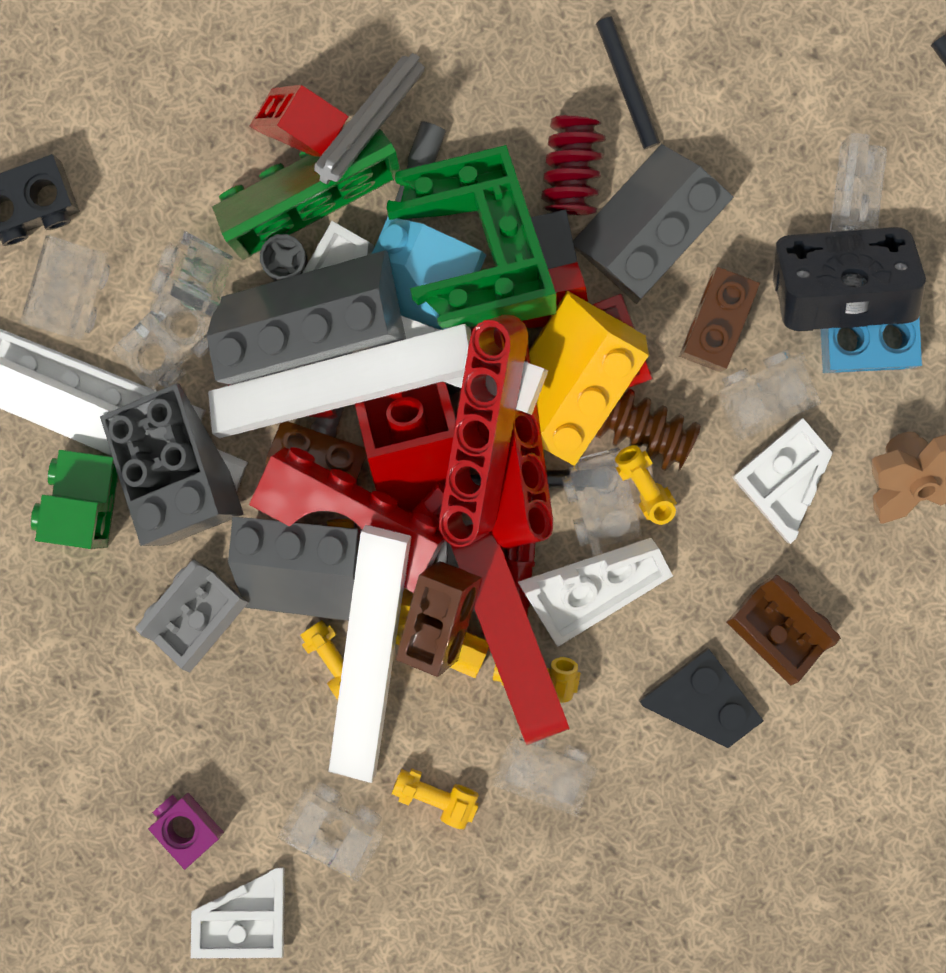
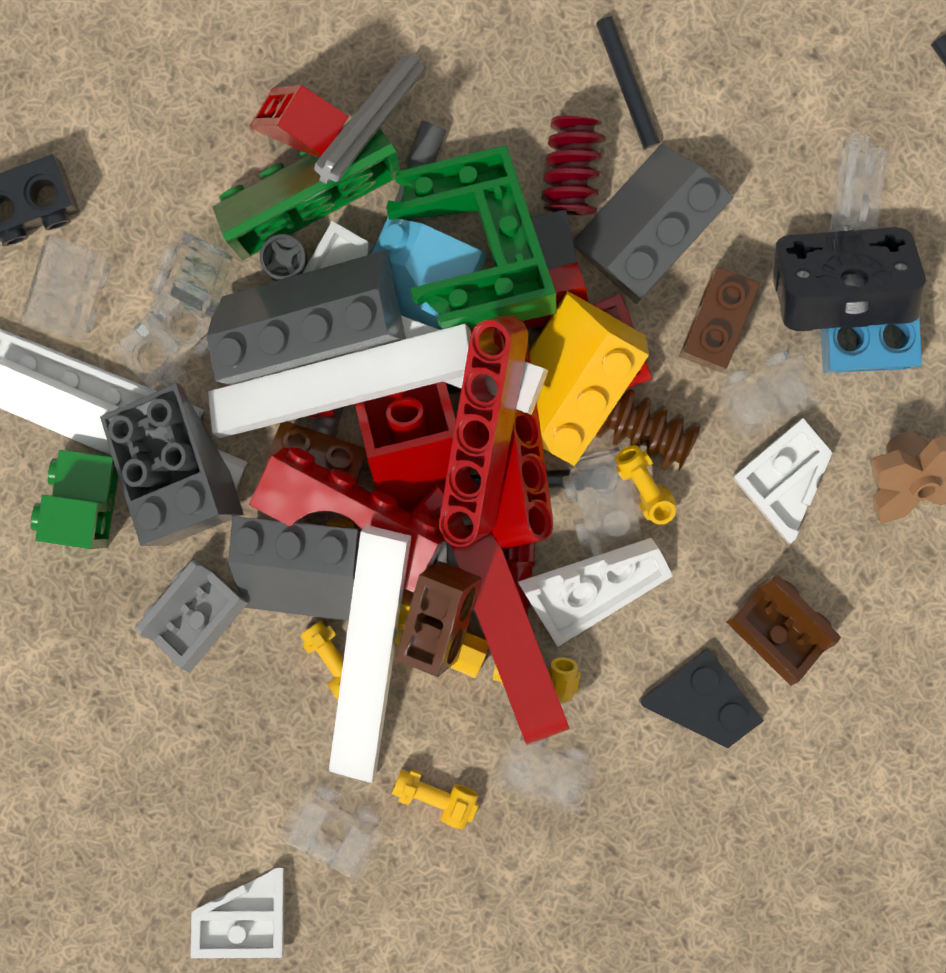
(183, 849): magenta brick -> none

